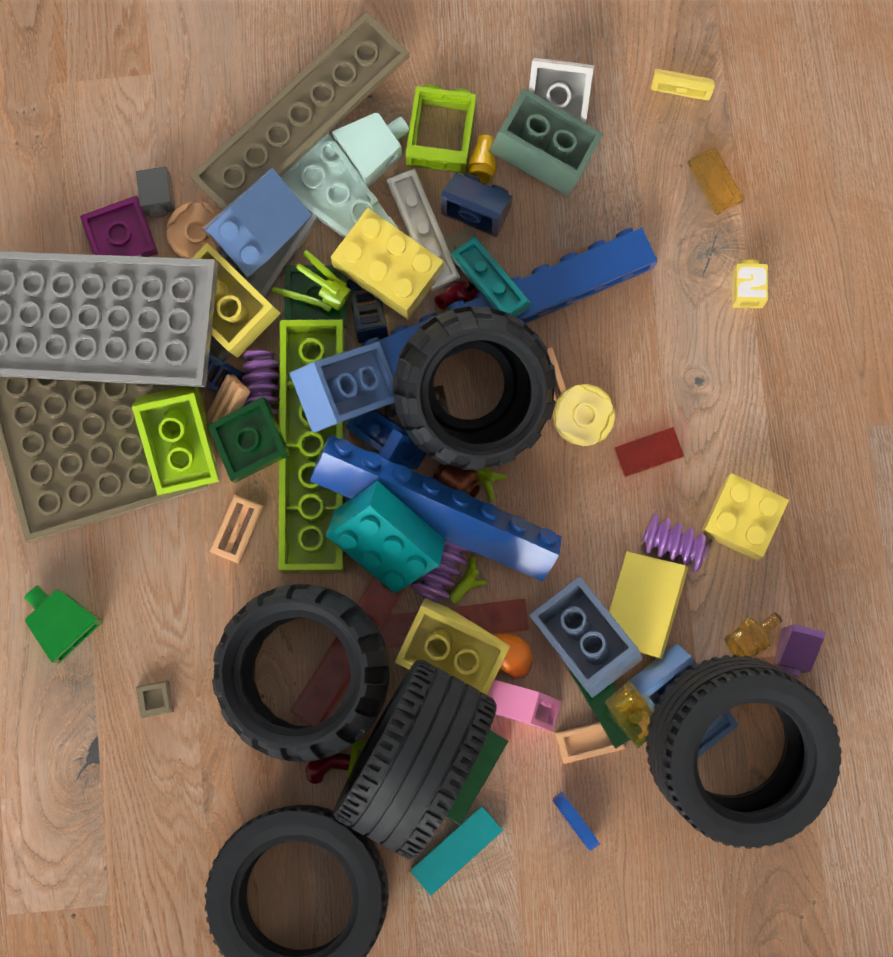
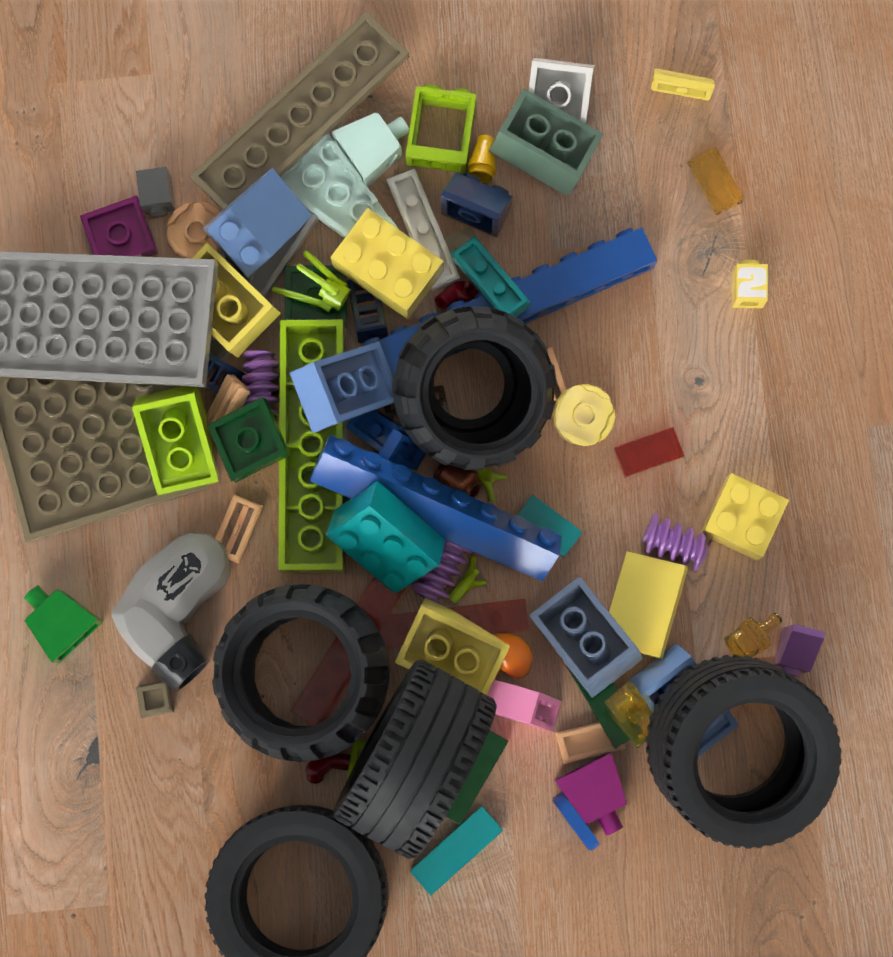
(165, 598): none -> light grey piece
(543, 516): none -> teal tile
(595, 792): none -> magenta torso

